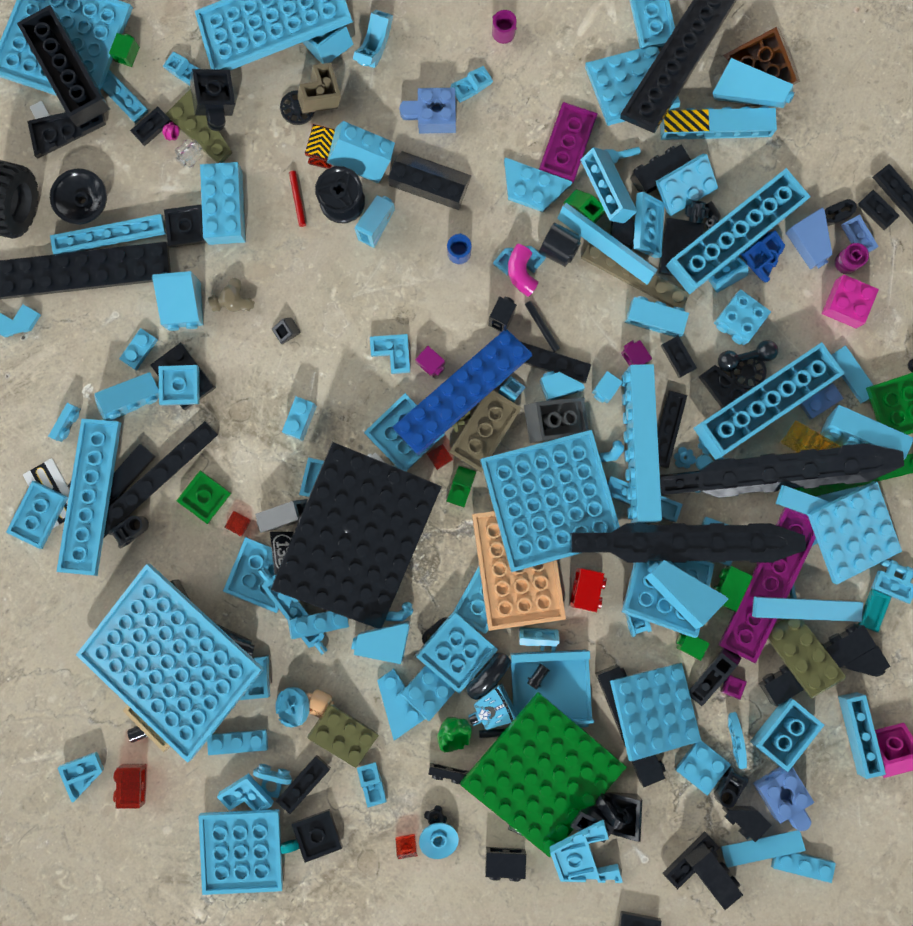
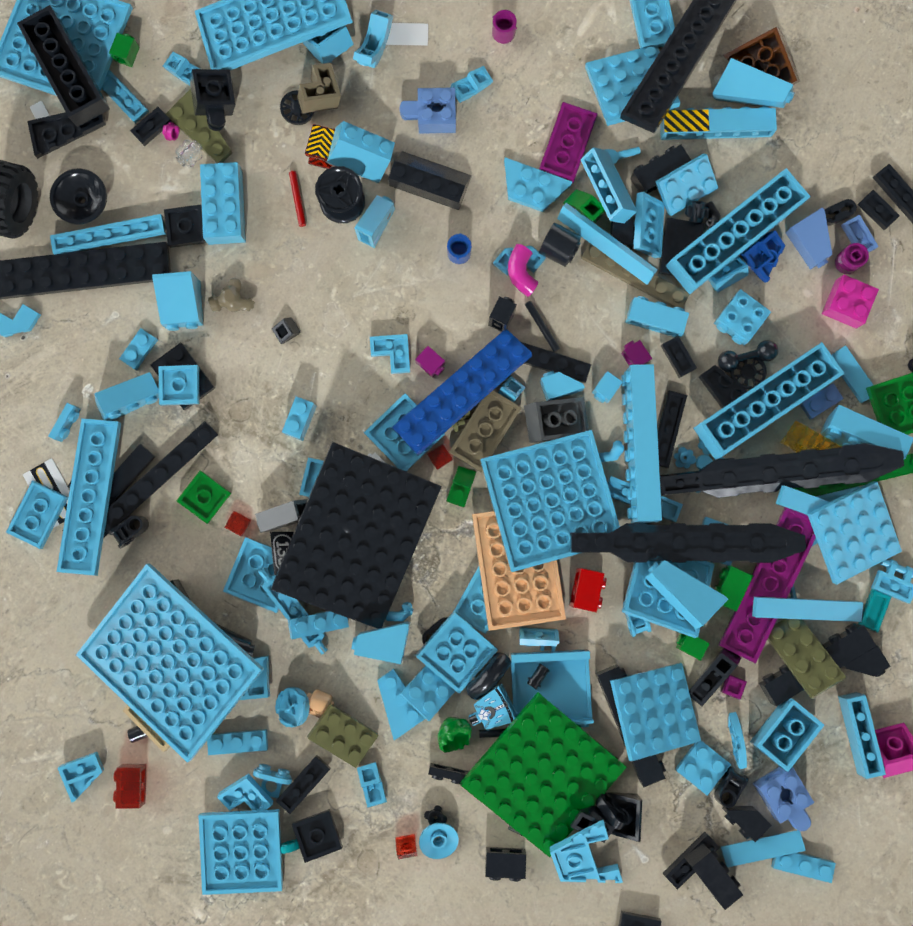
(408, 34): none -> white sticker

